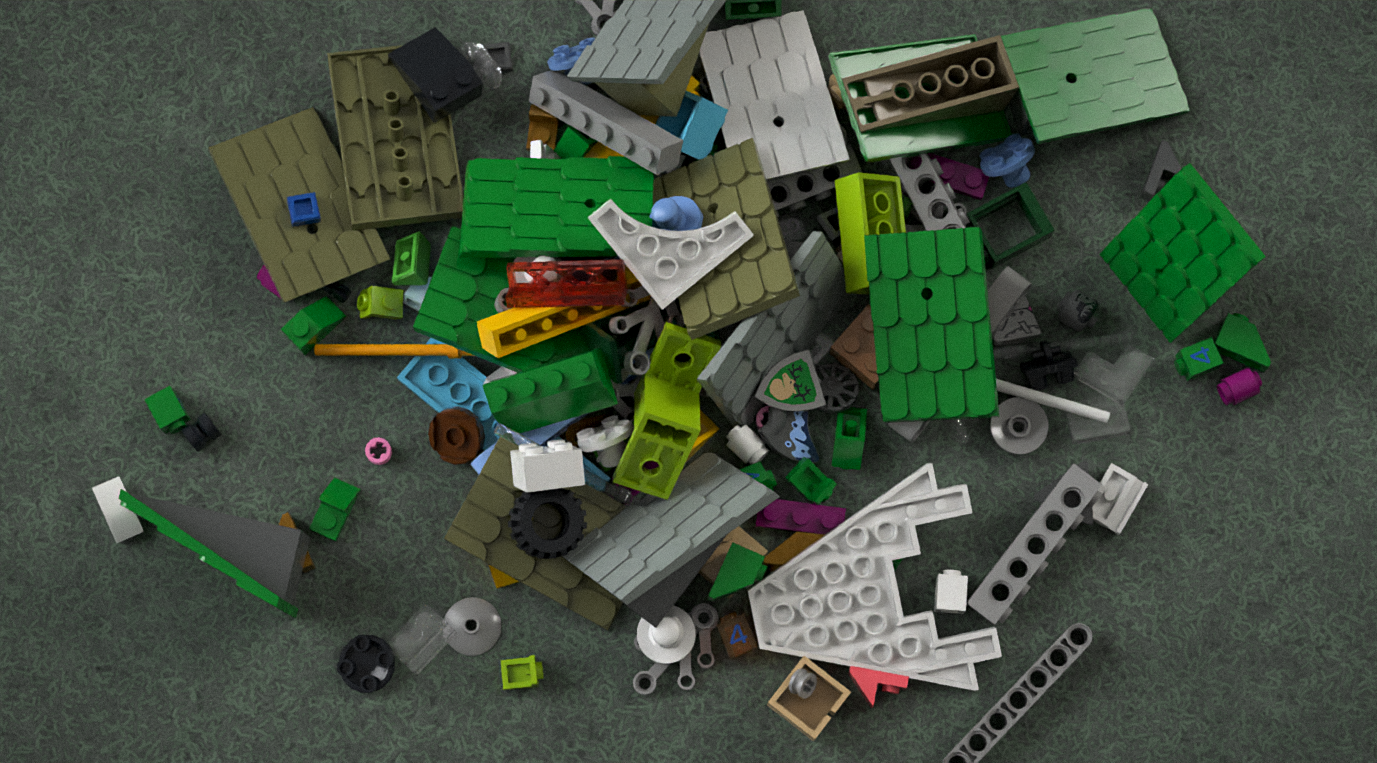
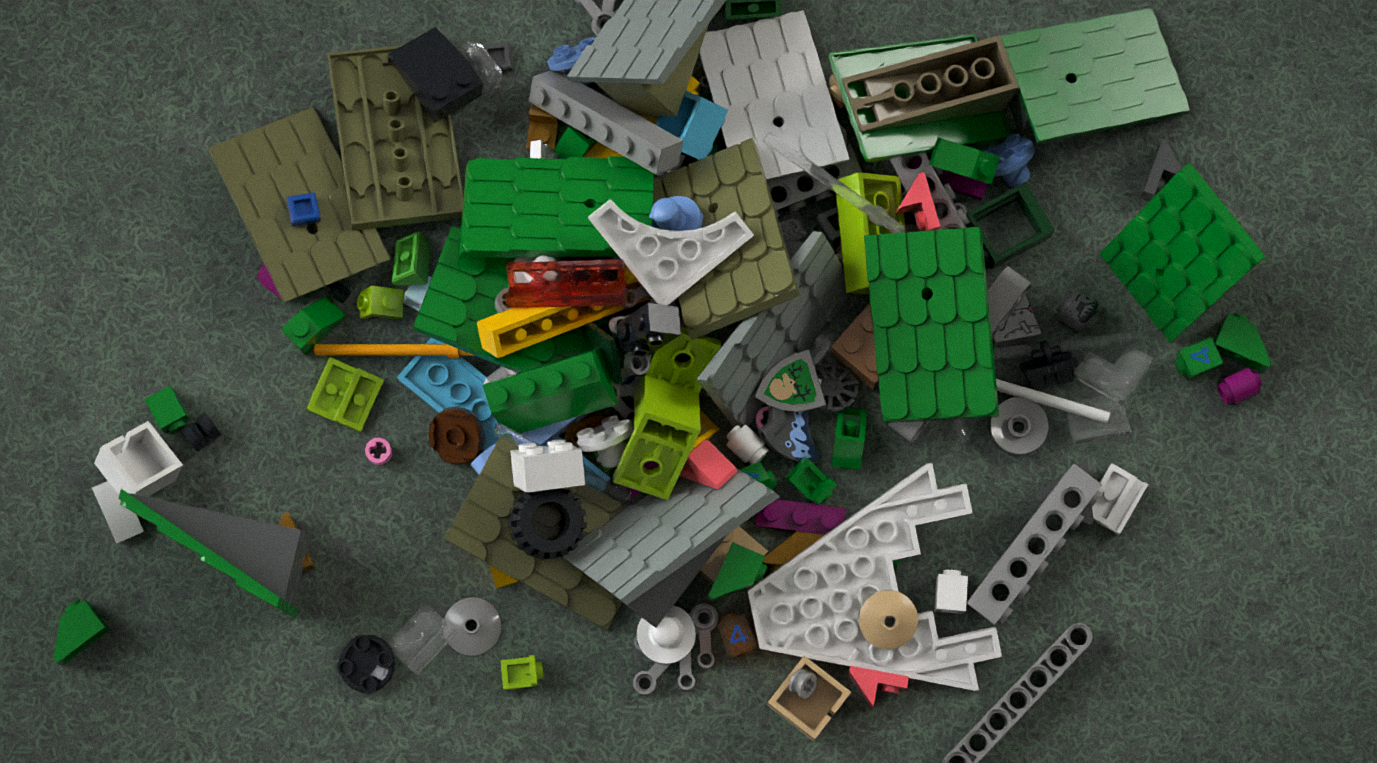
(77, 631): none -> green slope
(142, 465): none -> white piece
(334, 509): green slope -> none
(344, 394): none -> lime slope
(648, 329): none -> black brick
(708, 466): none -> coral slope
(875, 611): none -> tan dish
(876, 213): none -> clear bar
(920, 198): none -> coral slope
(964, 160): none -> green slope

